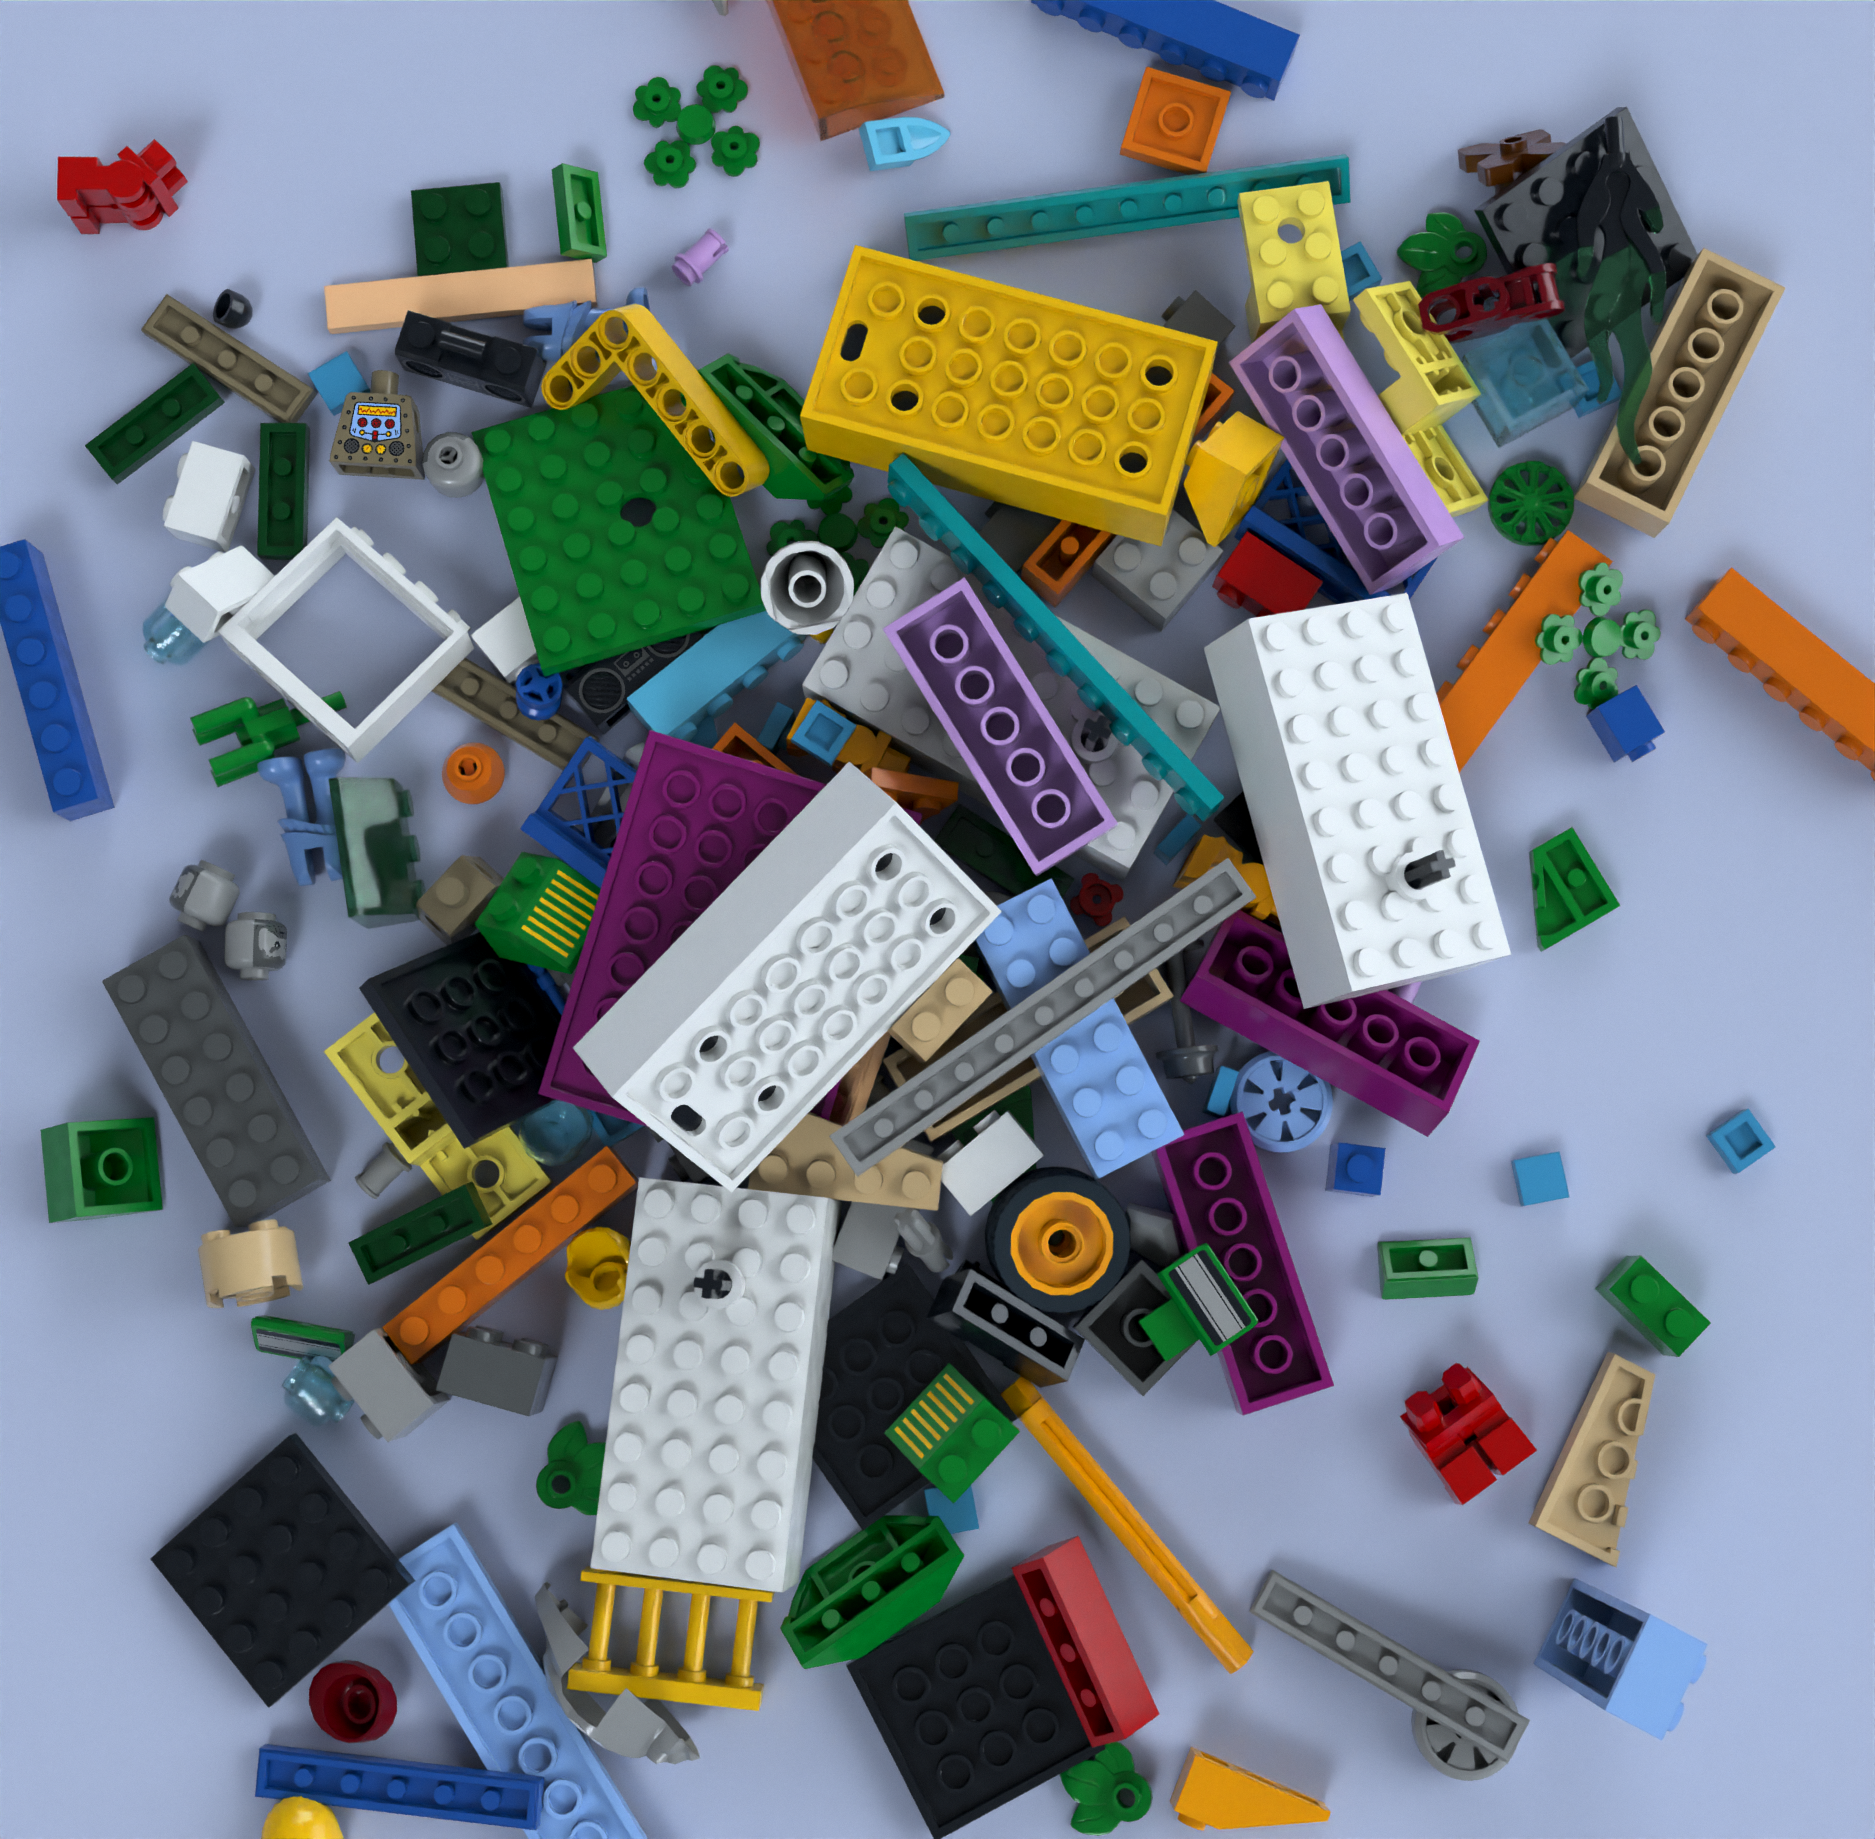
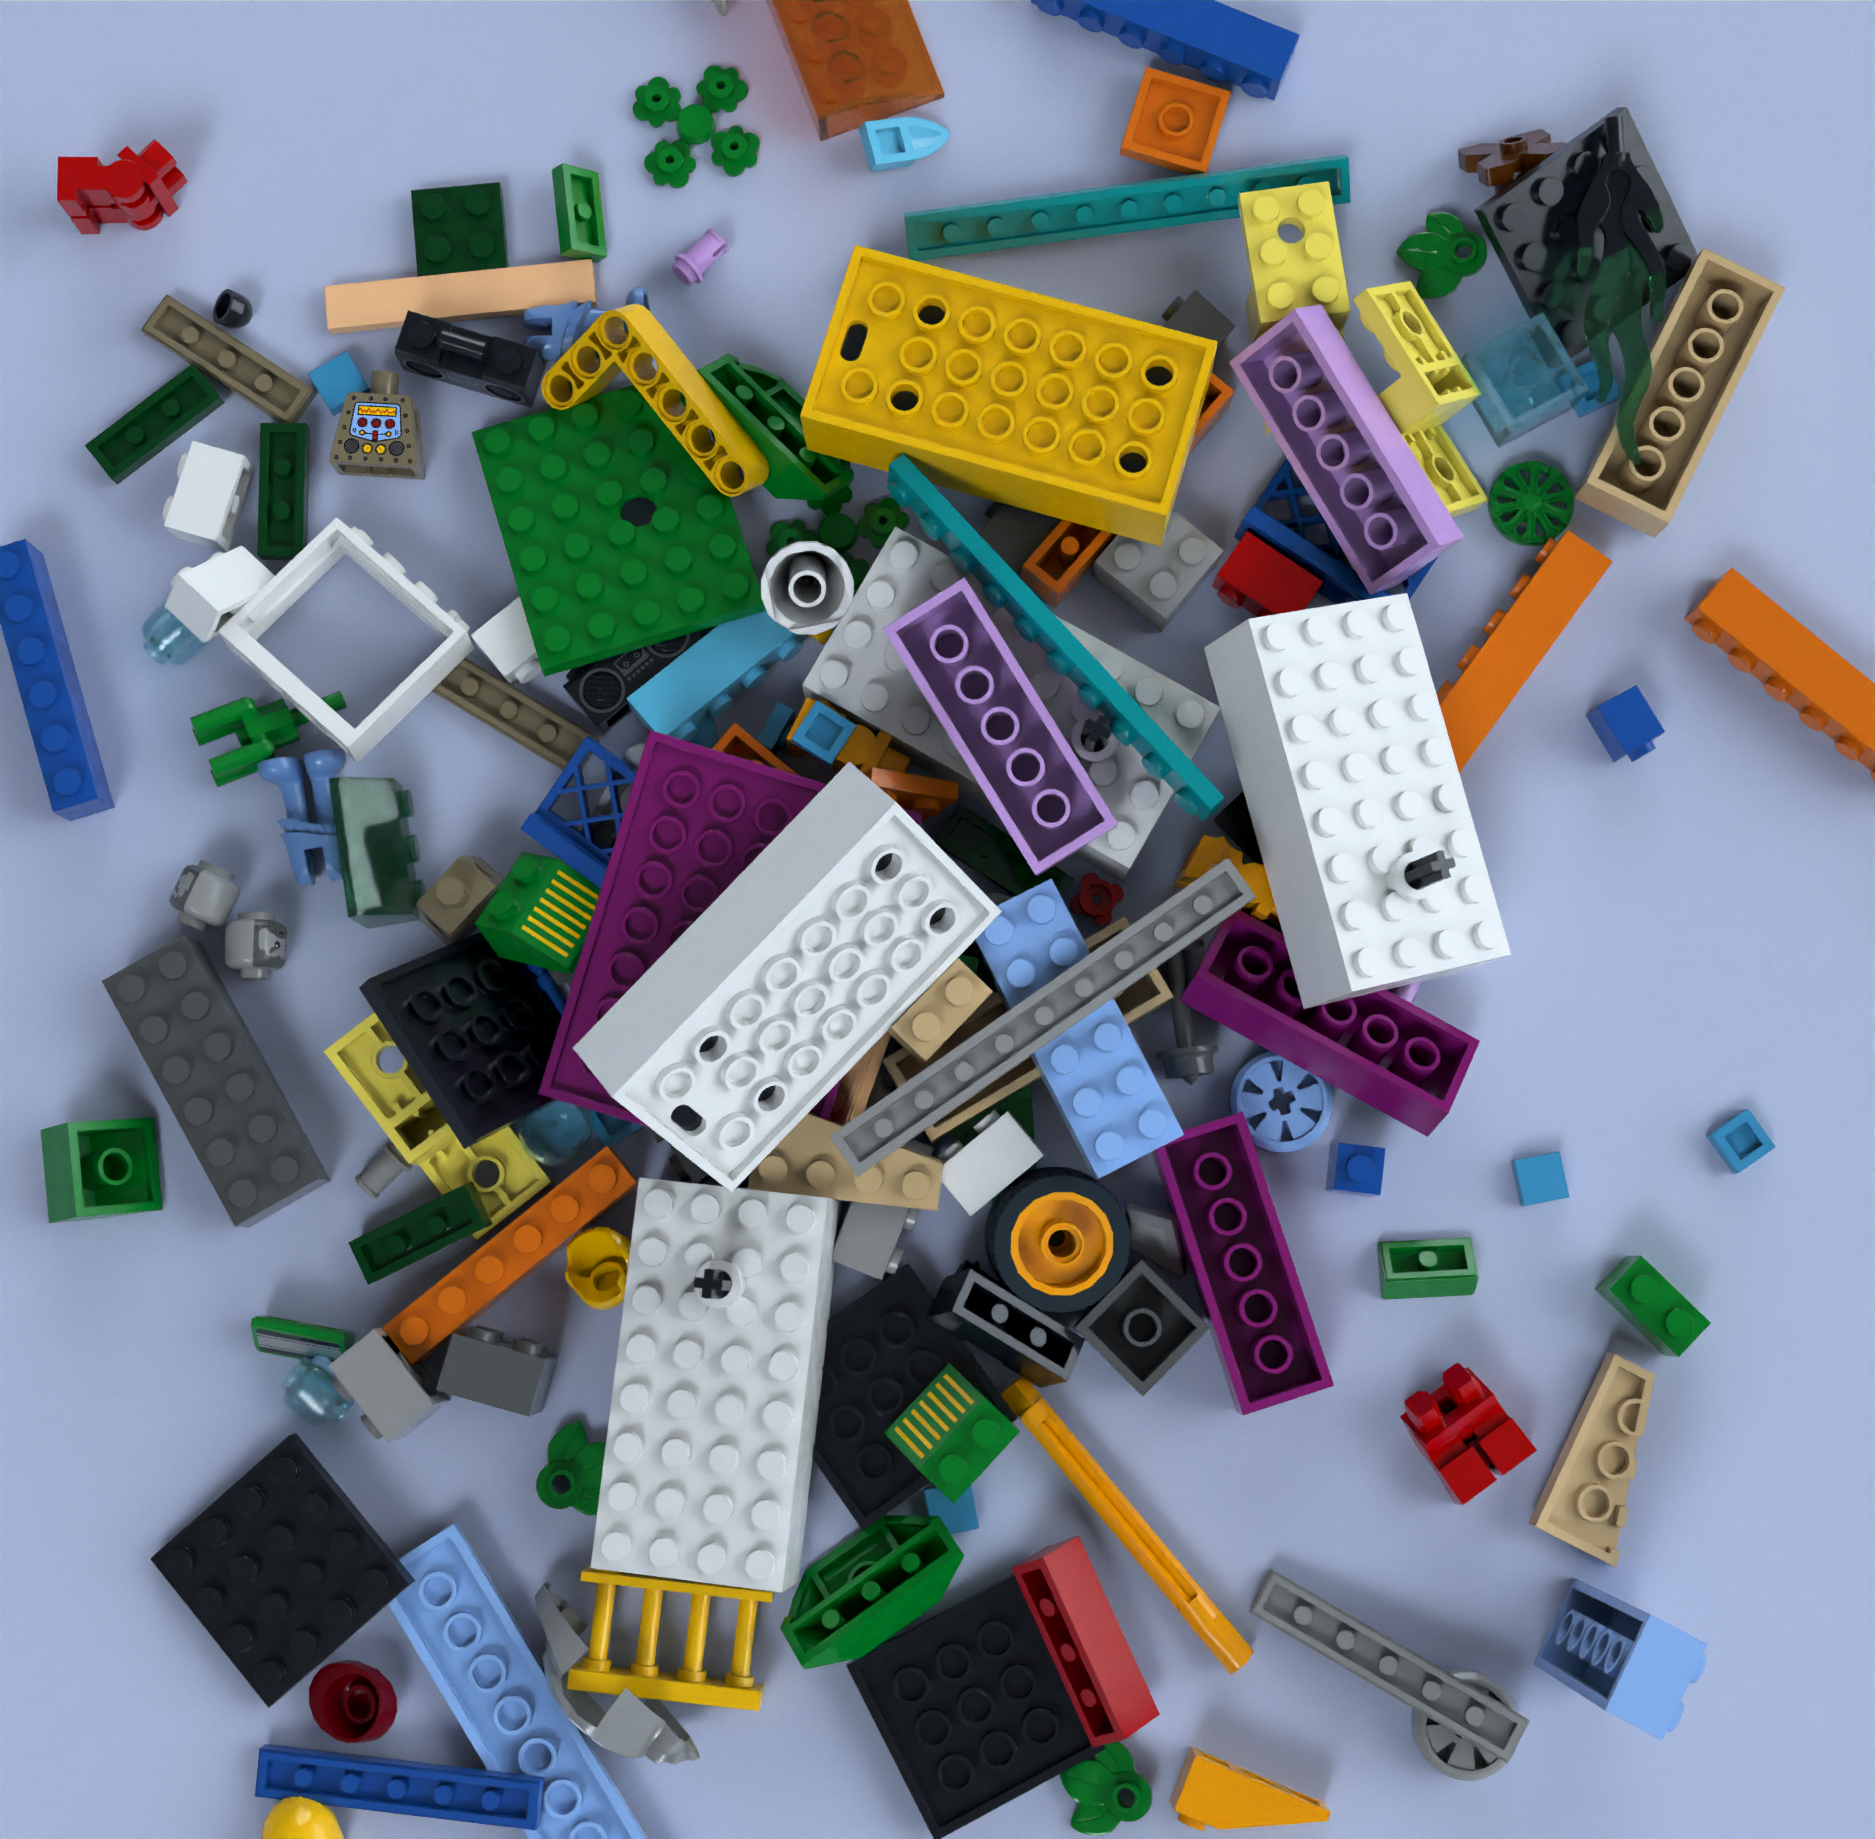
(249, 1264): tan brick -> none
(453, 464): light grey head -> none
(476, 785): orange cone -> none
(533, 681): blue wheel -> none
(923, 1240): light grey axle -> none
(1168, 1329): green tile -> none
(1177, 839): dark azure tile -> none
(1208, 1298): slope -> none
(1220, 1092): dark azure tile -> none
(1229, 473): yellow slope -> none
(1359, 270): dark azure tile -> none
(1472, 300): dark red piece -> none
(1566, 889): green wing -> none
(1600, 636): green plant -> none

